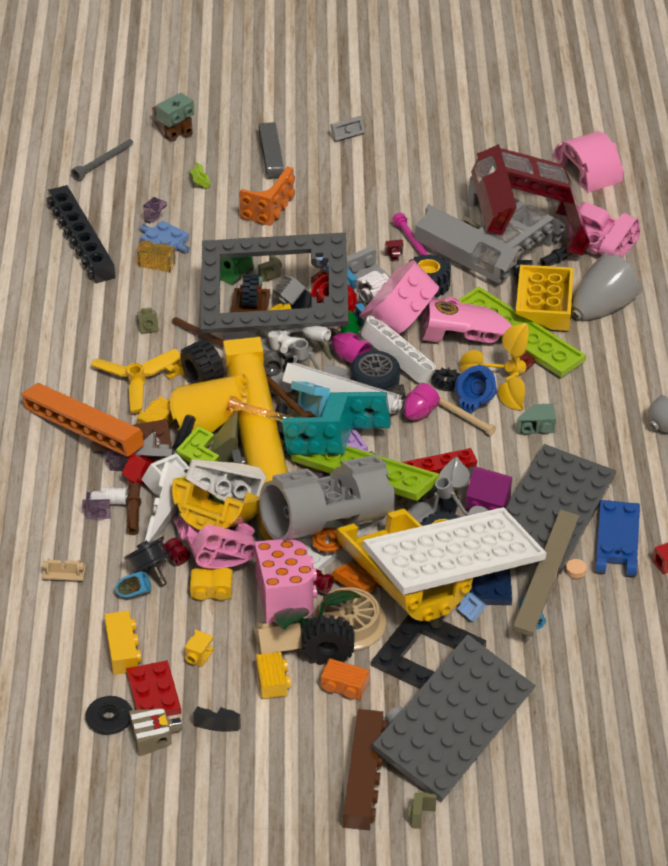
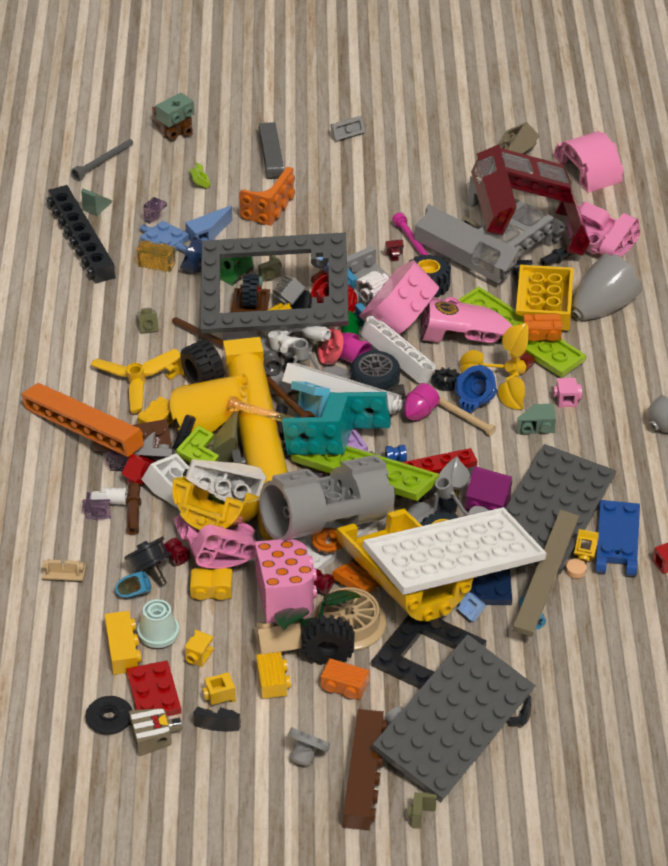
(93, 202): none -> sand green slope
(157, 625): none -> light aqua piece
(164, 506): white wedge -> none
(193, 258): none -> dark blue cylinder
(209, 225): none -> medium blue slope
(219, 689): none -> yellow brick
(306, 746): none -> light grey plate
(332, 348): none -> coral tile
(396, 453): none -> blue wheel
(519, 138): none -> dark tan wedge
(524, 715): none -> black bar
(543, 327): none -> orange brick
(567, 392): none -> bright pink brick
(584, 554): none -> yellow window

